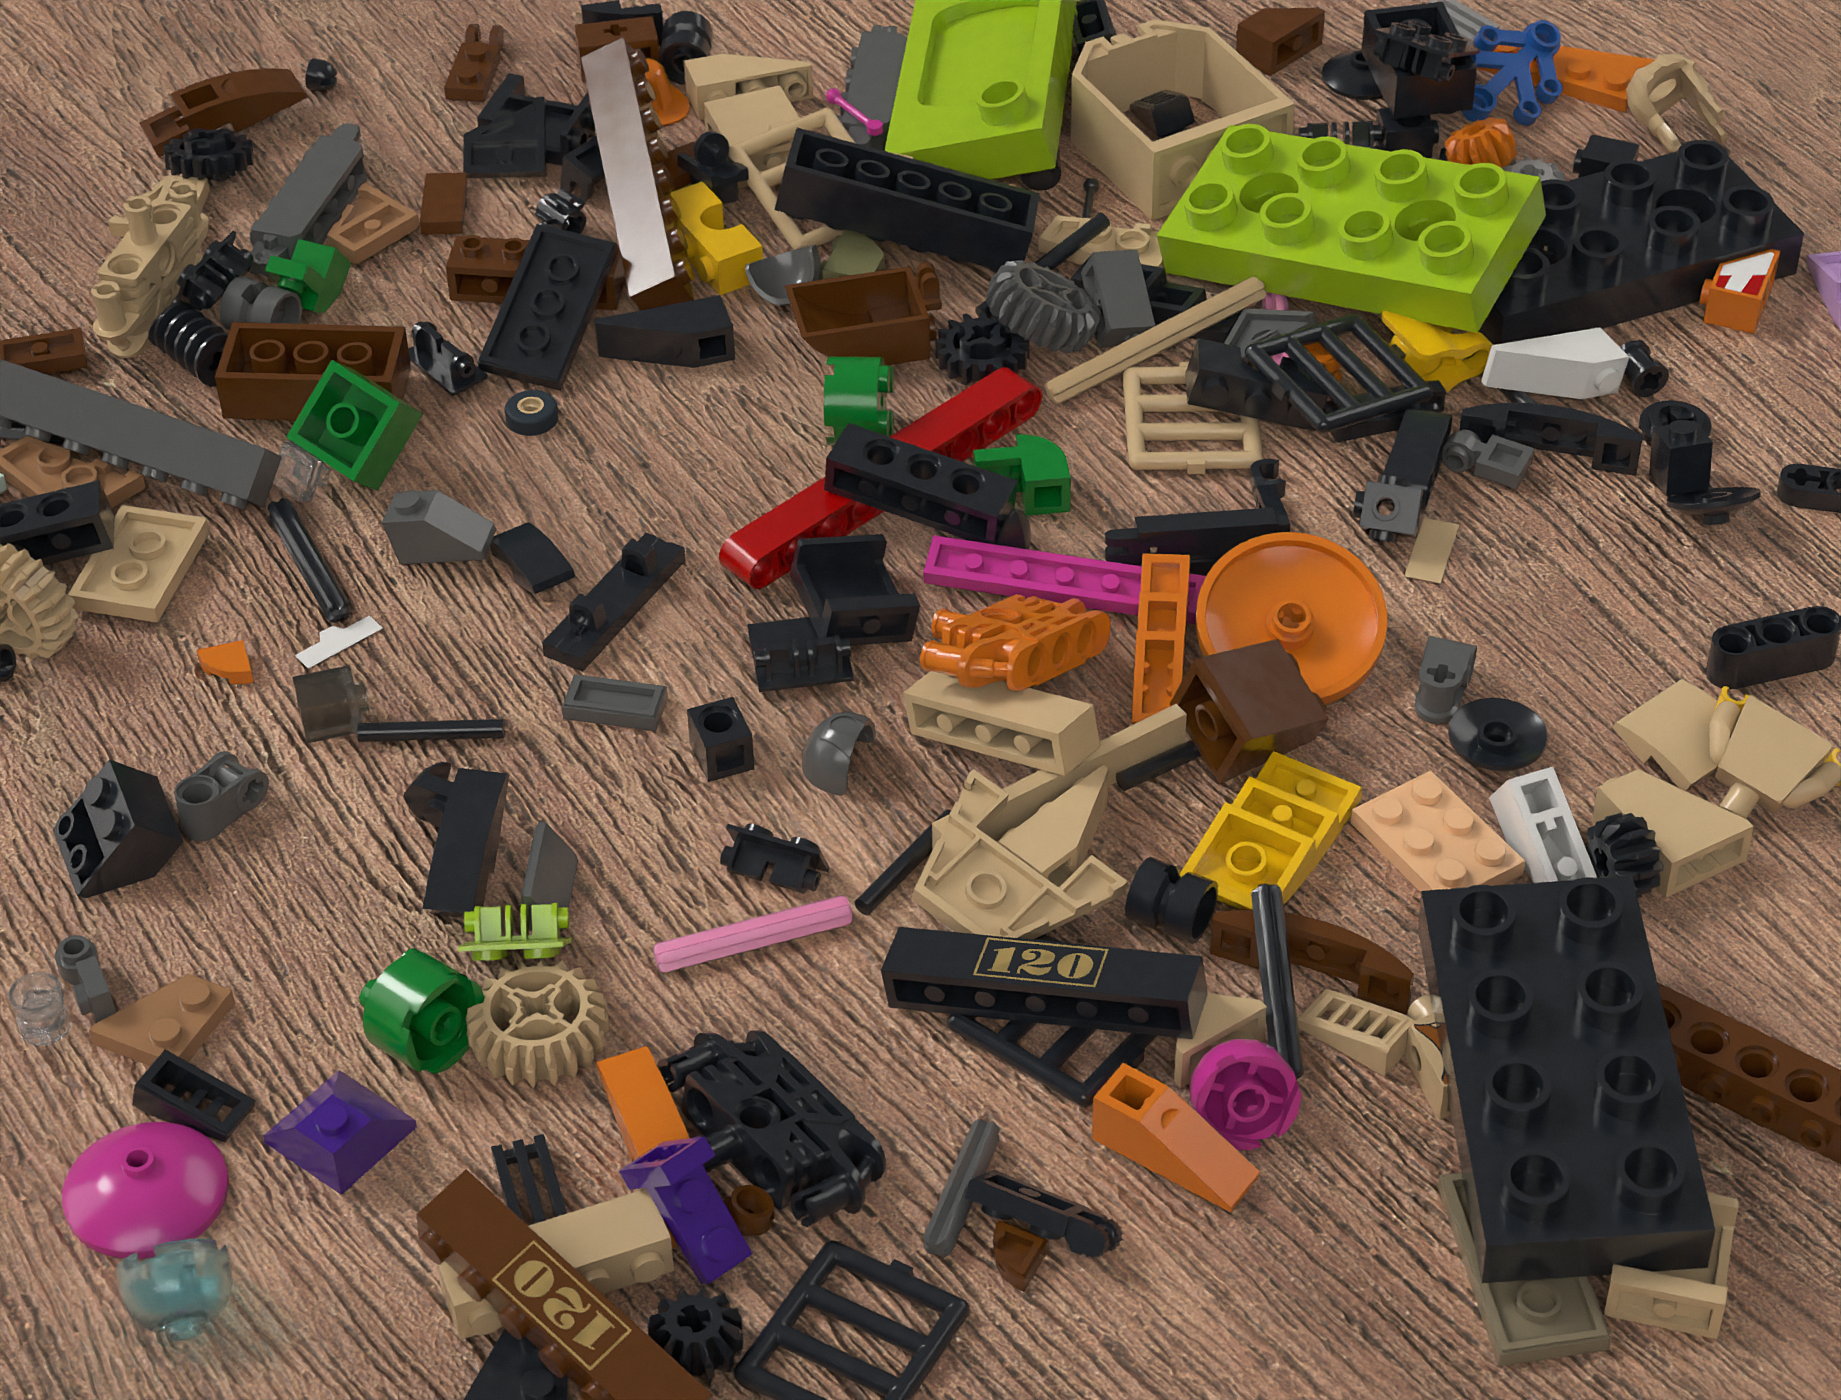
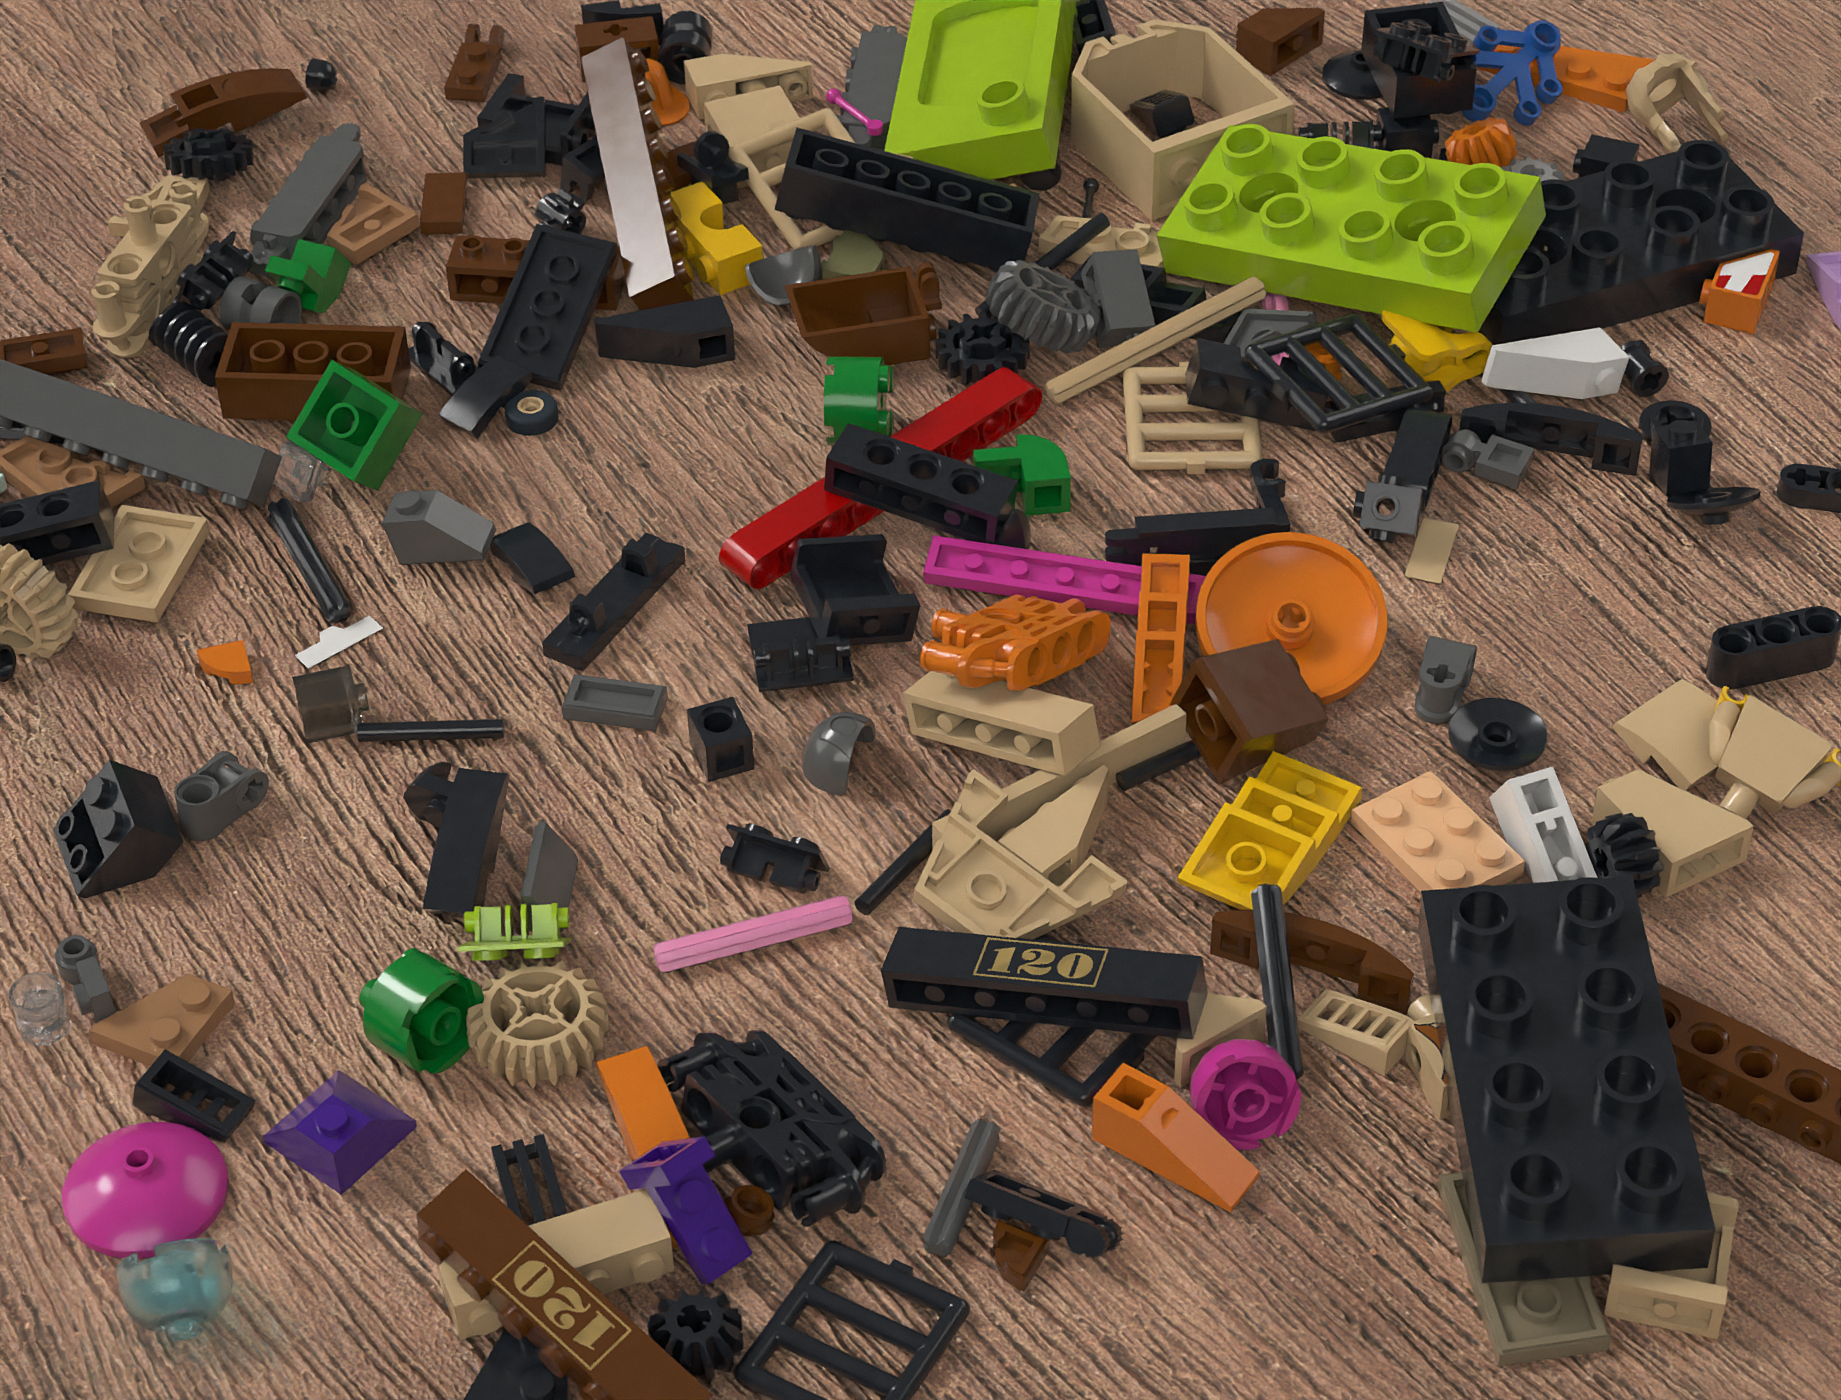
(484, 394): none -> black slope
(1177, 902): black wheel -> none

